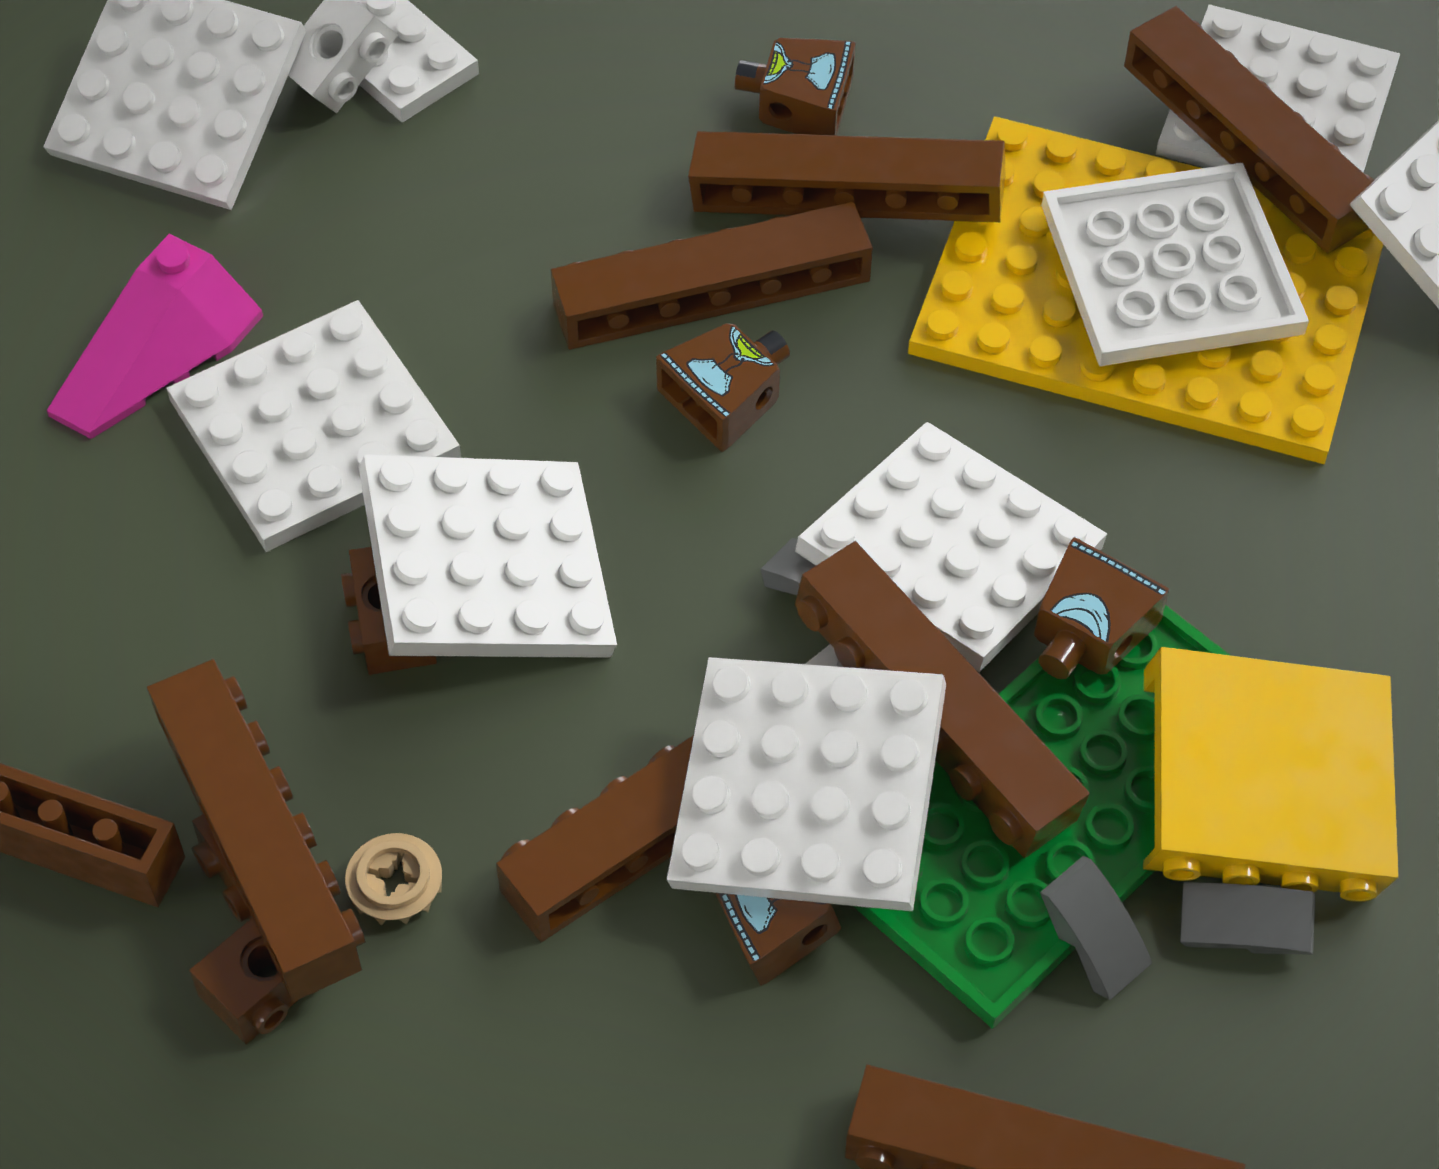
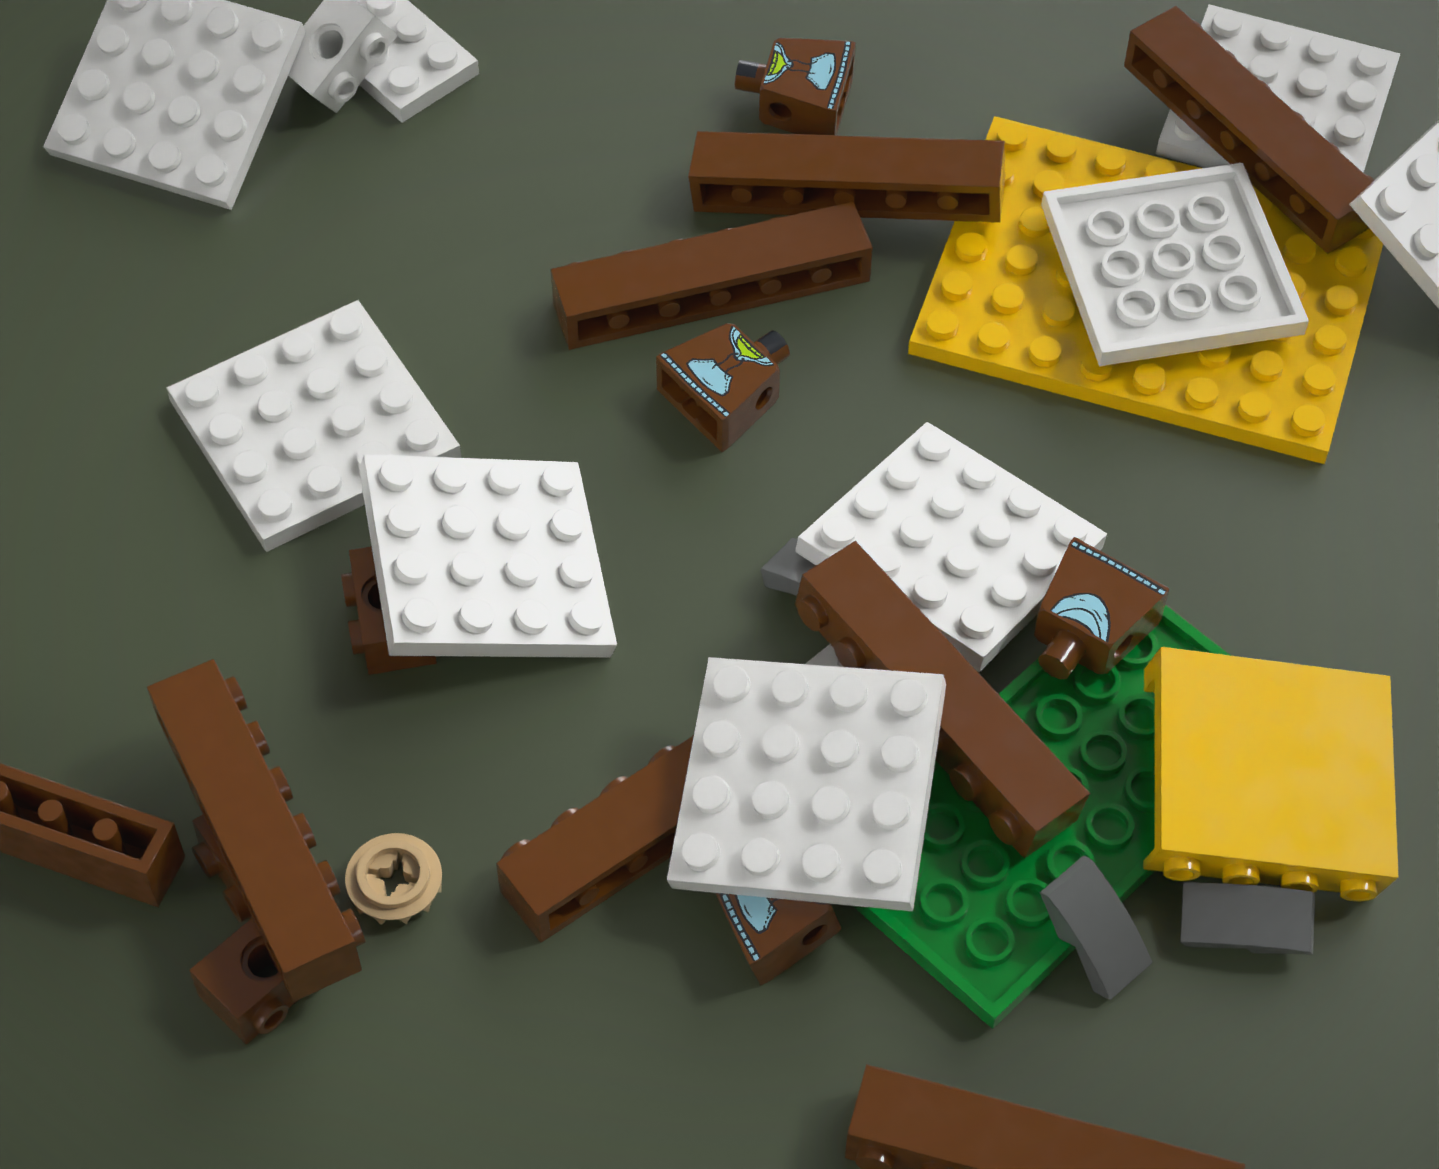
(162, 325): dark pink wedge -> none

